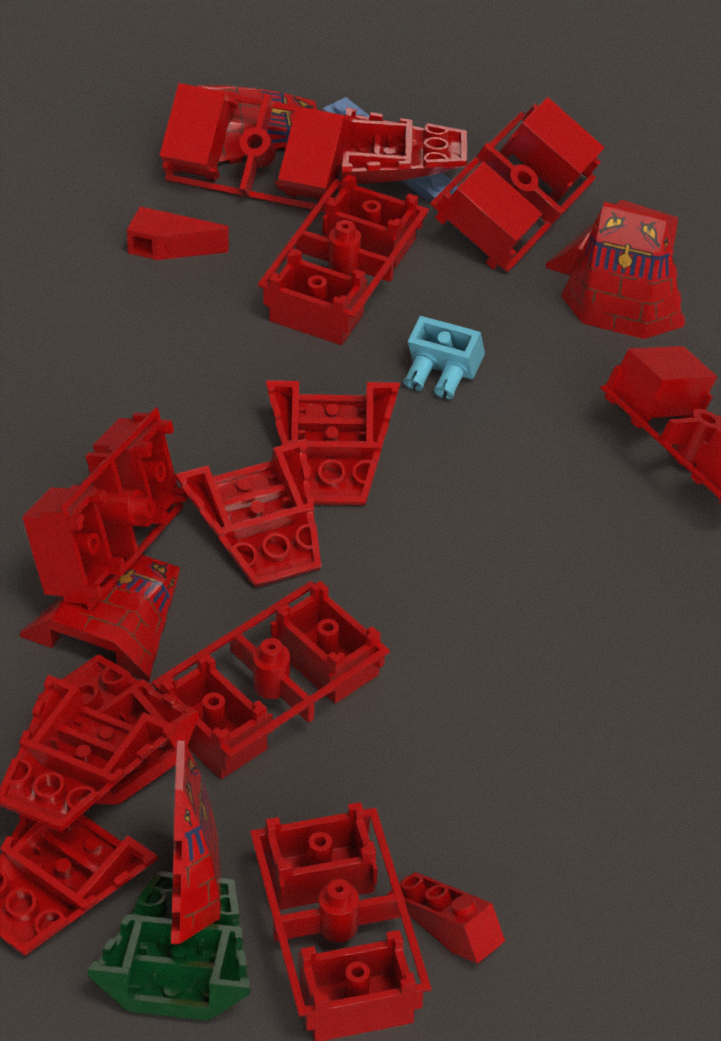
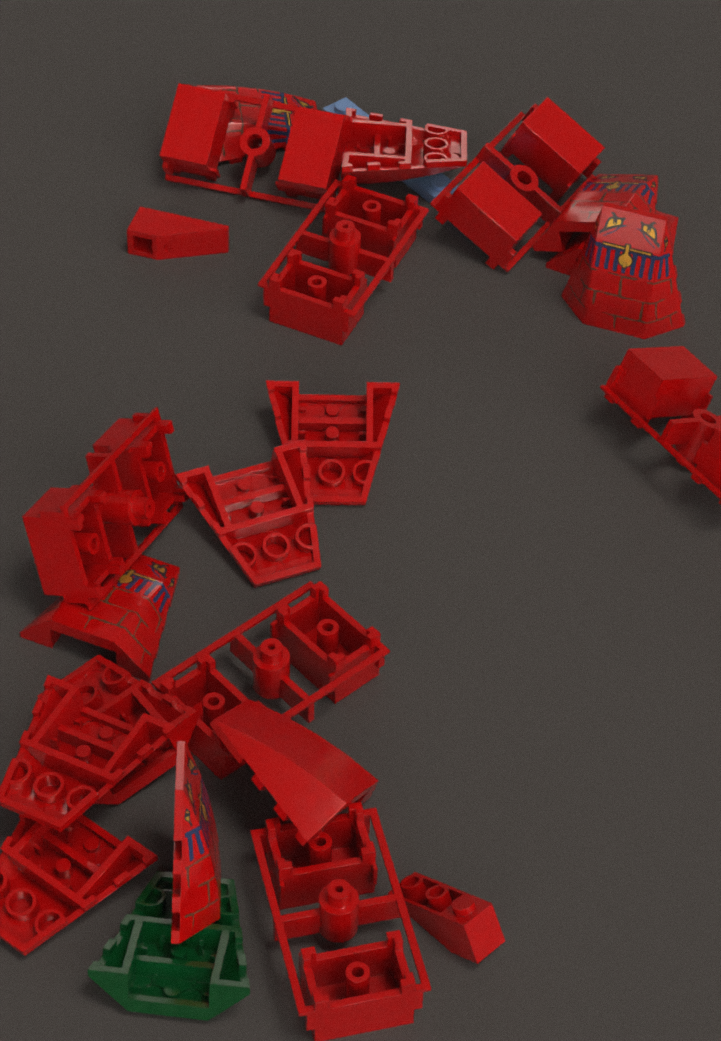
(295, 765): none -> red wedge
(446, 349): medium azure brick -> none
(583, 209): none -> red wedge

